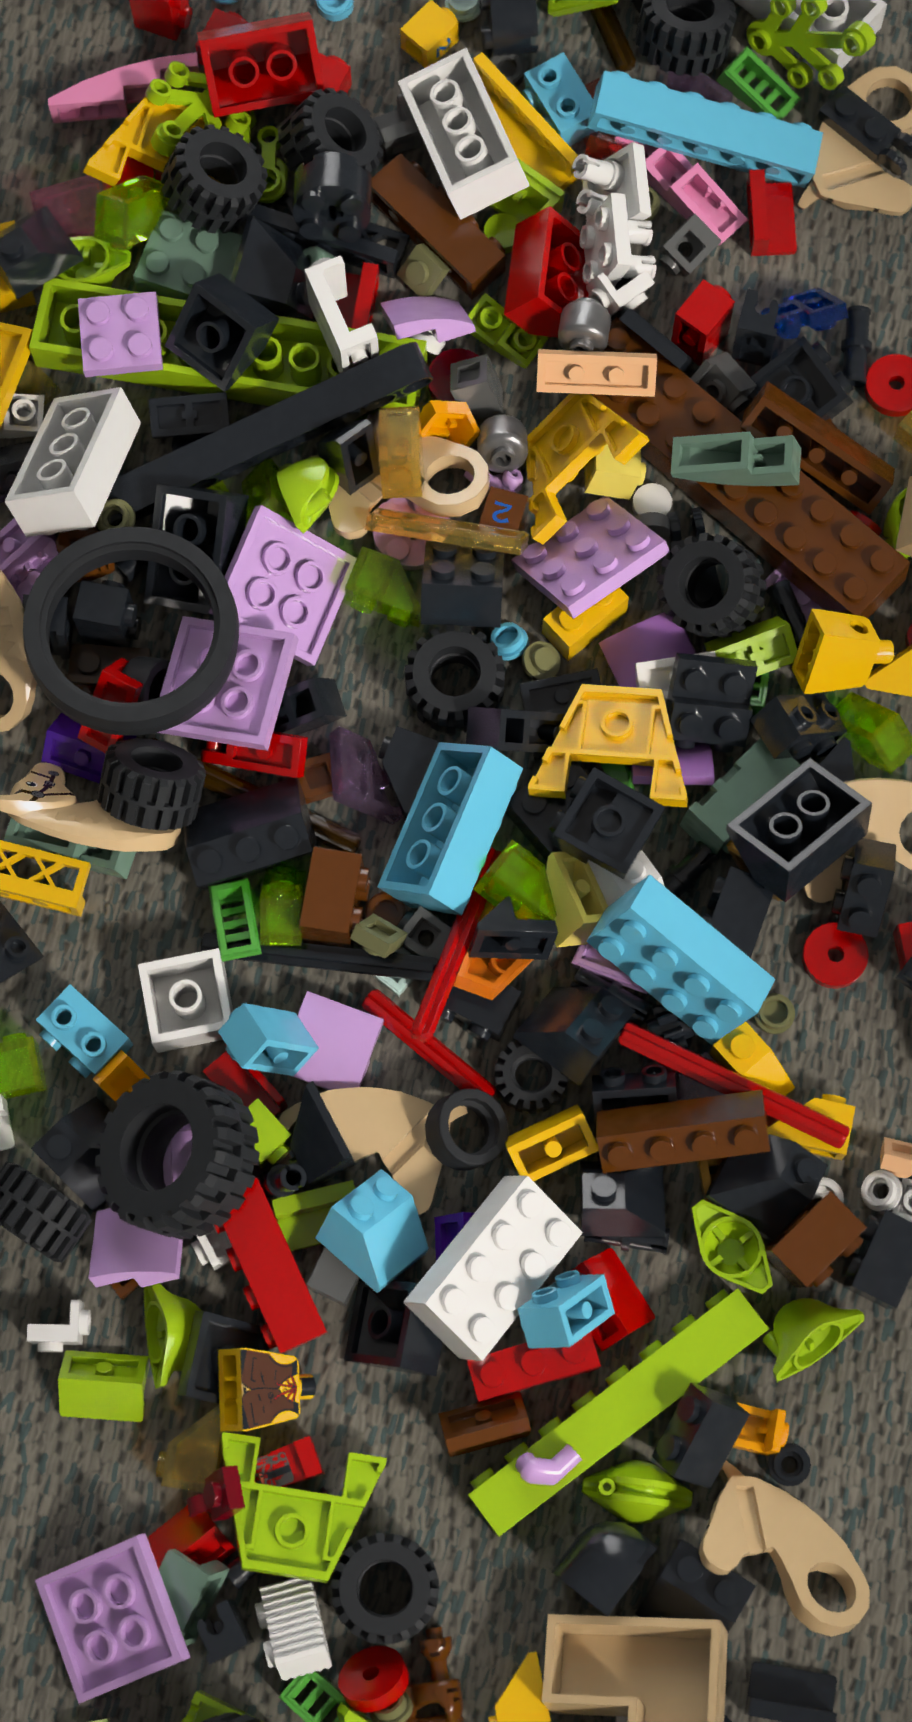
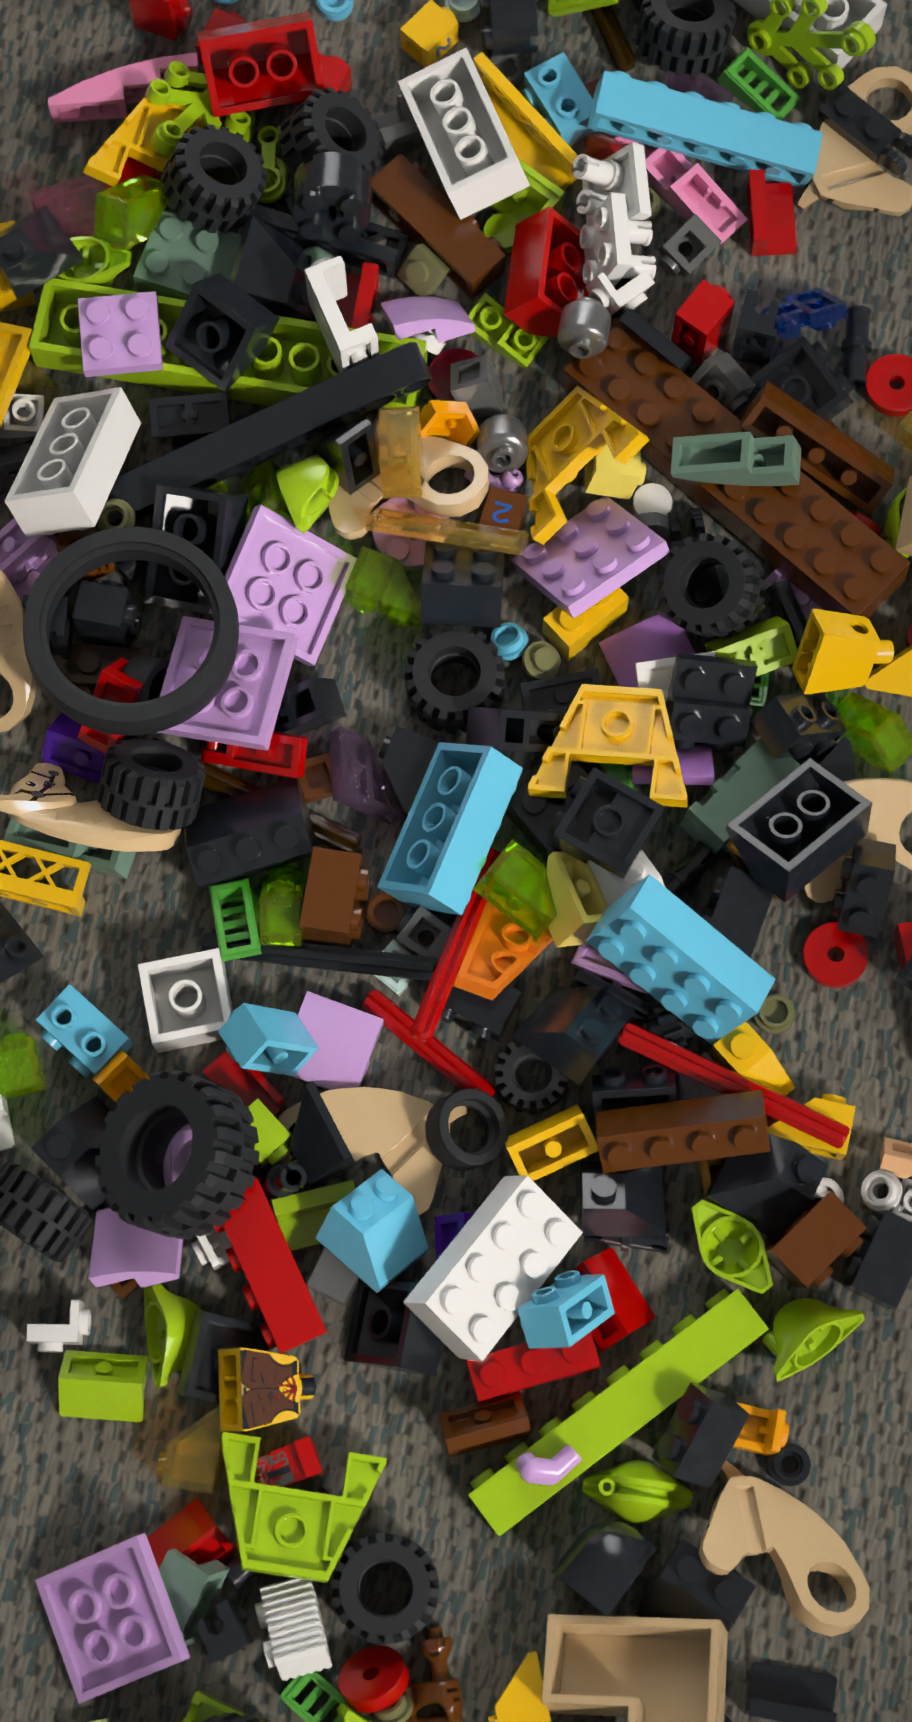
(221, 1495): dark red plate -> none
(378, 936): olive plate -> none
(511, 938): black slope -> none
(596, 372): light nougat plate -> none

